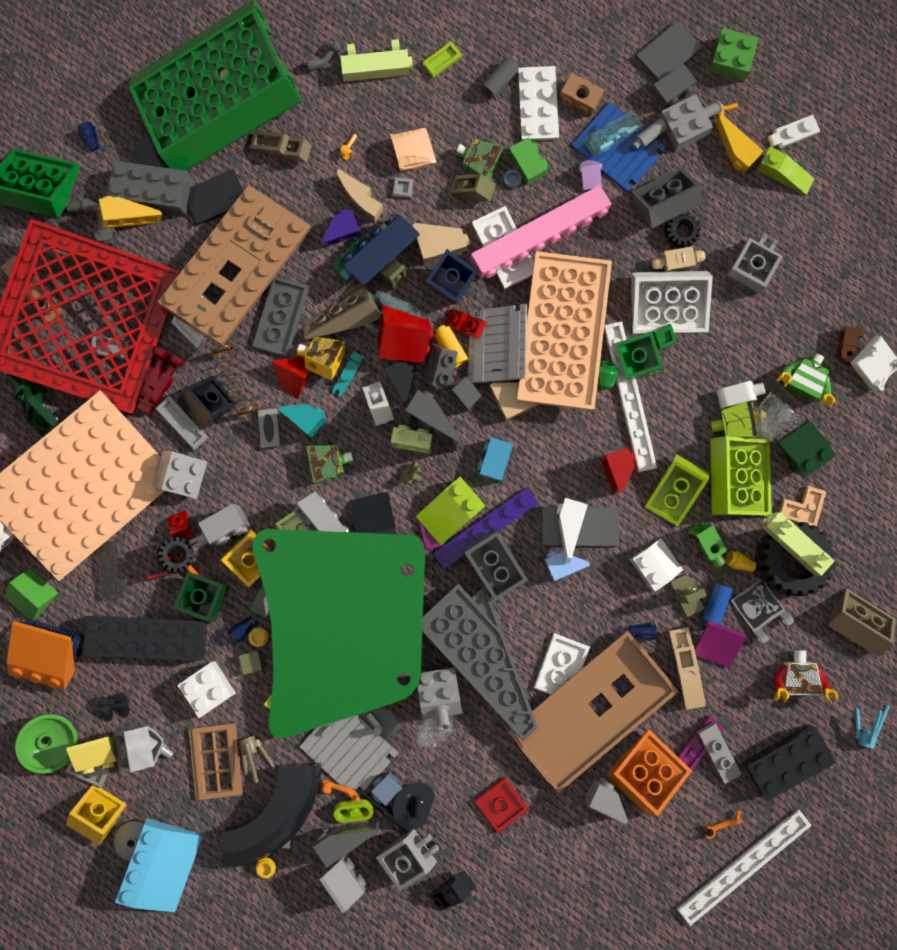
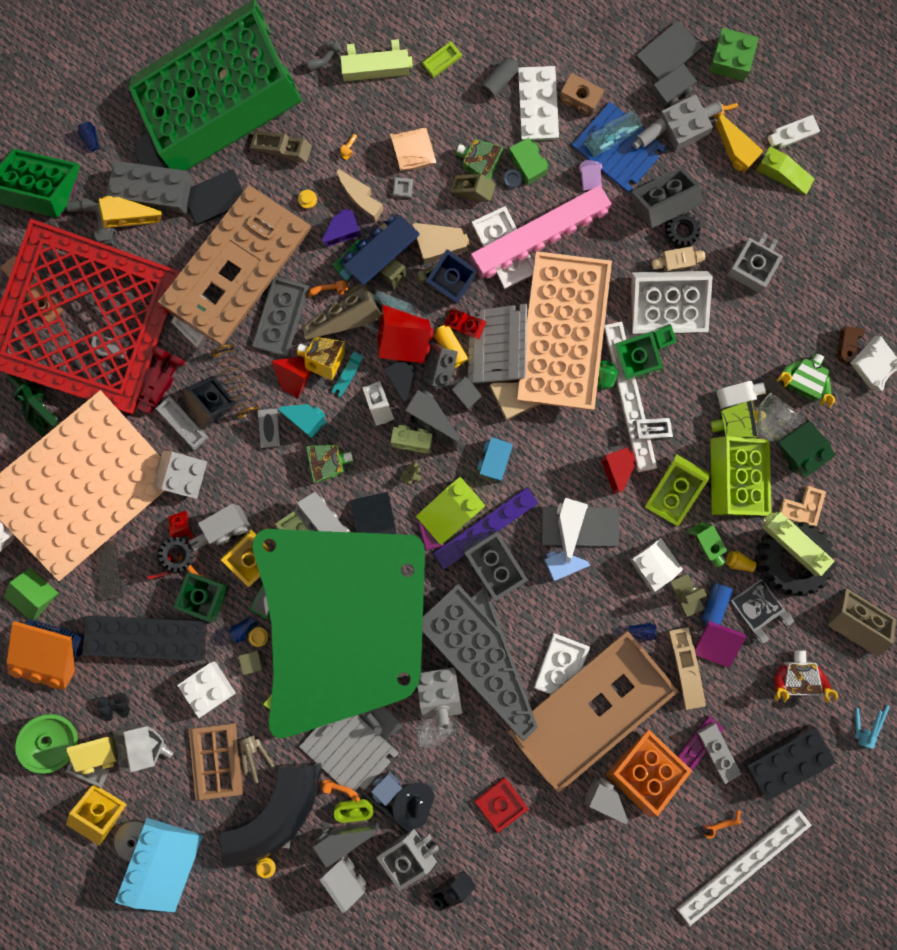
(307, 199): none -> yellow plate
(341, 286): none -> orange piece
(422, 275): none -> olive hand
(638, 429): none -> tile

